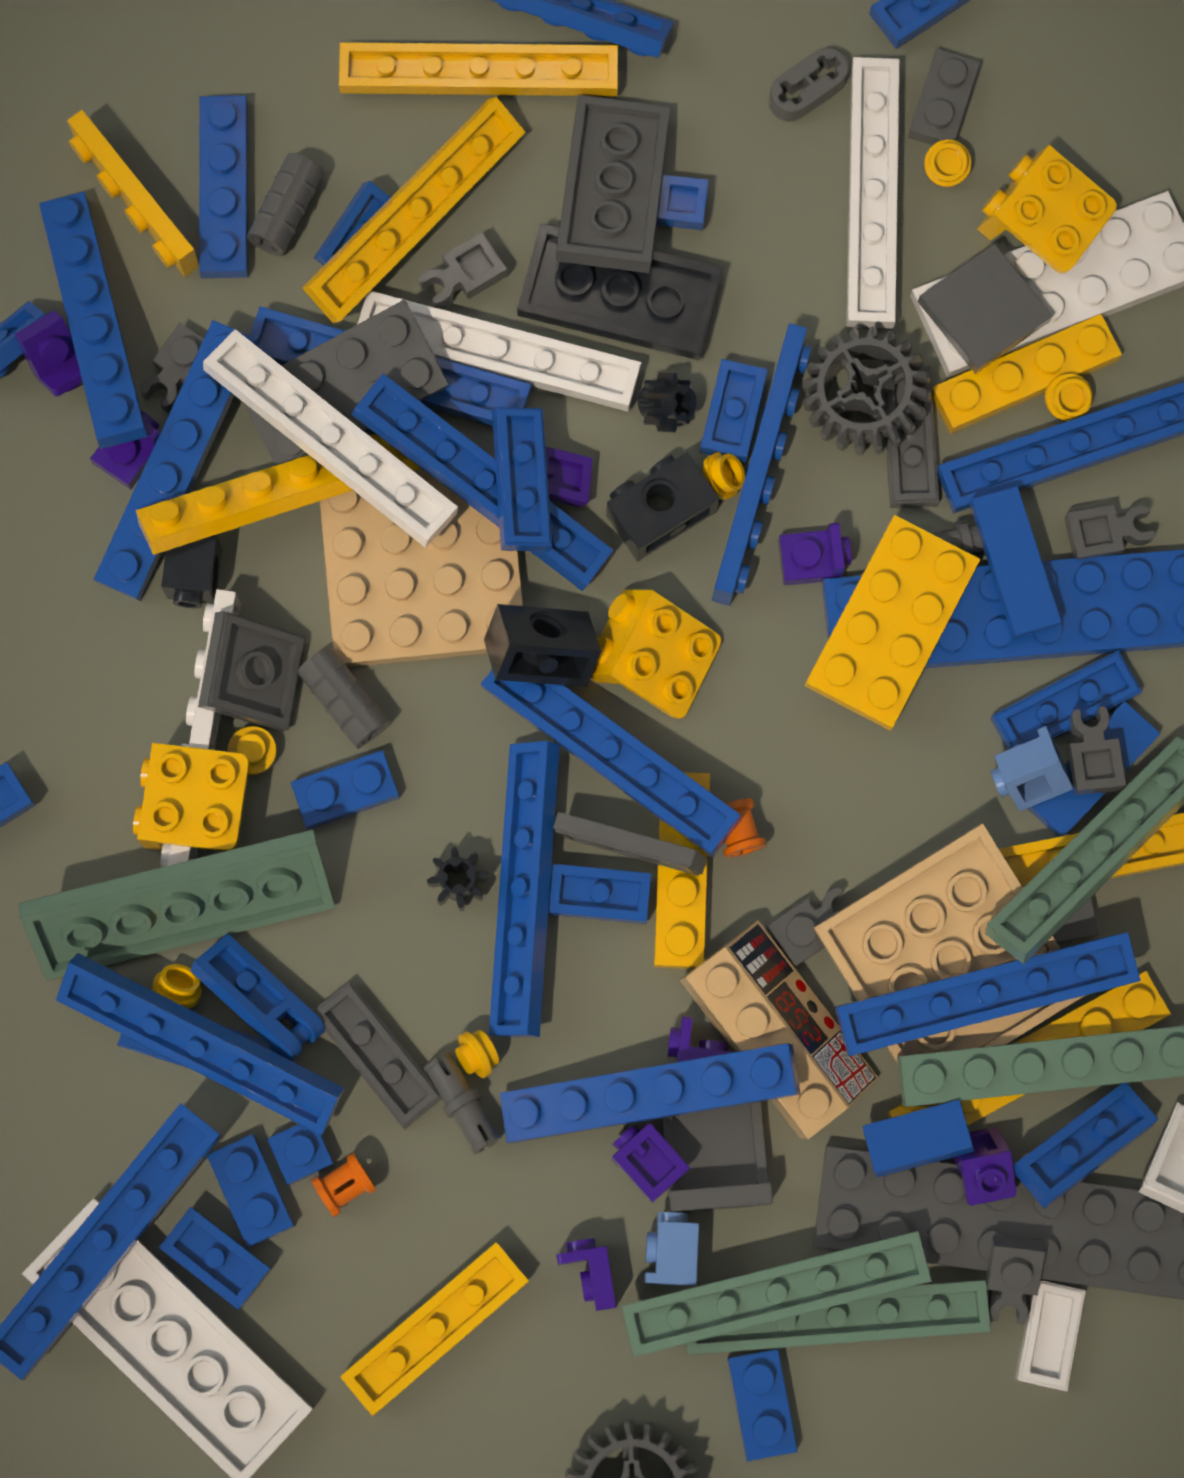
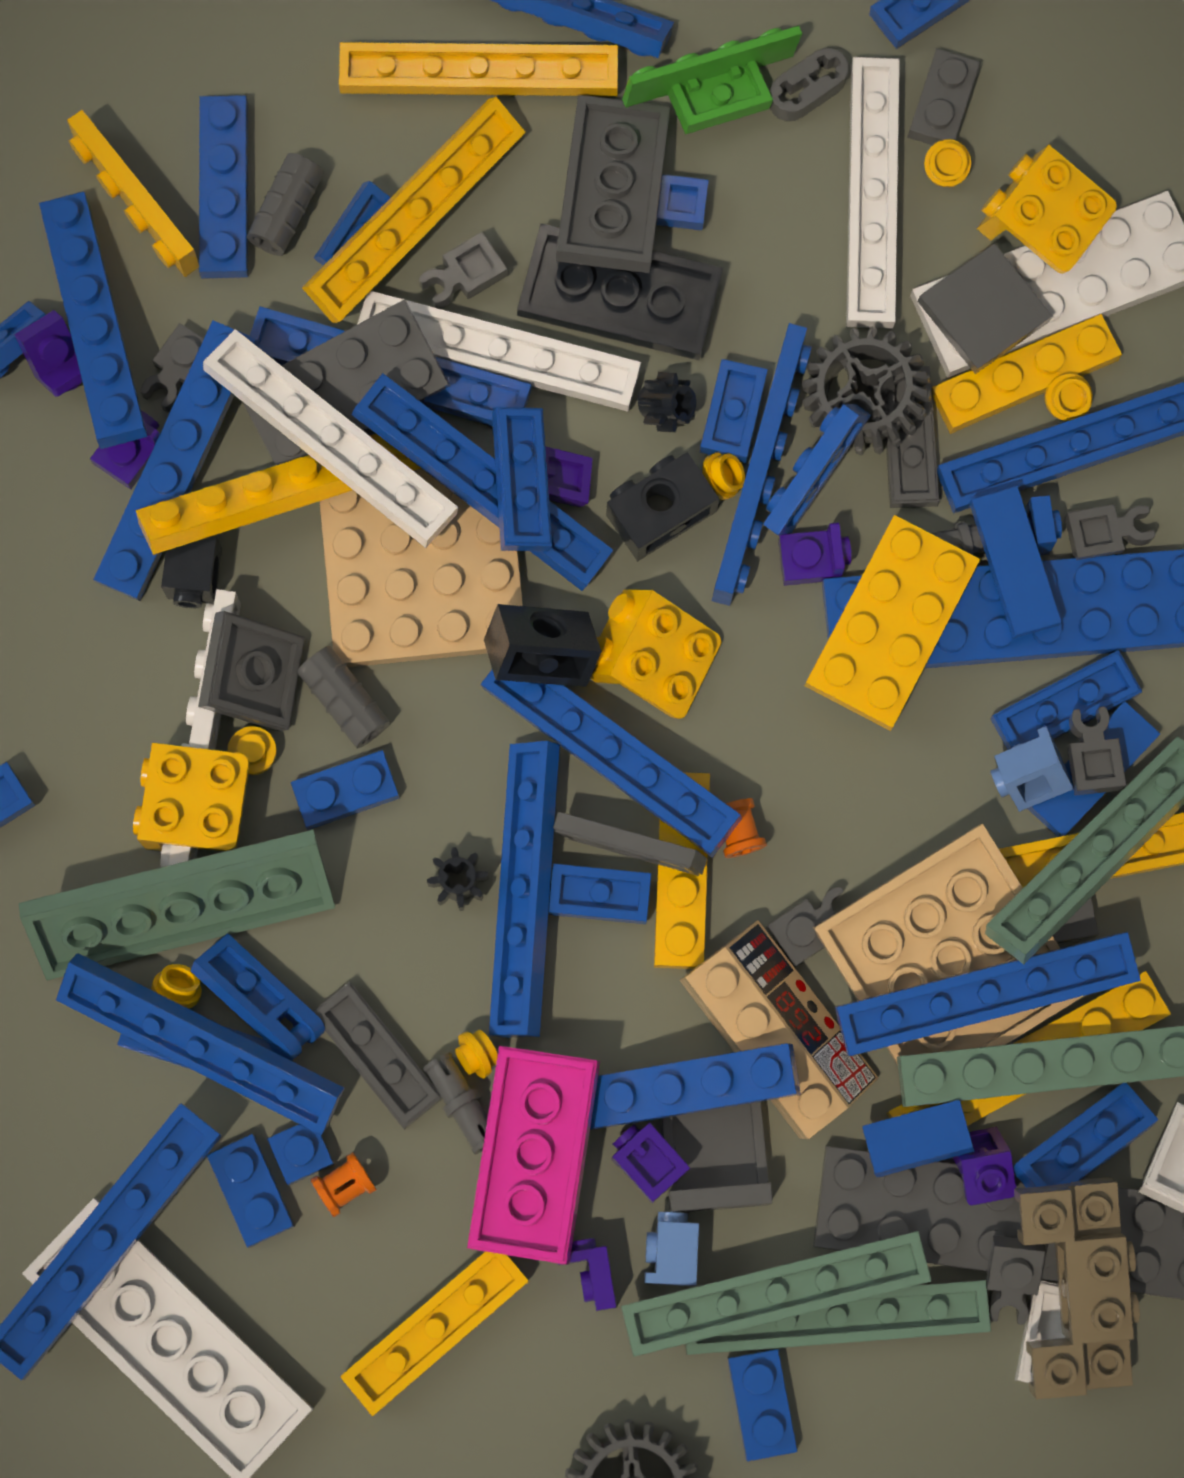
(215, 1258): blue plate -> none
(533, 1155): none -> dark pink tile
(680, 1040): dark purple bracket -> none
(715, 84): none -> bright green bracket
(815, 468): none -> blue plate
(1044, 523): none -> blue plate
(1092, 1287): none -> dark tan bracket

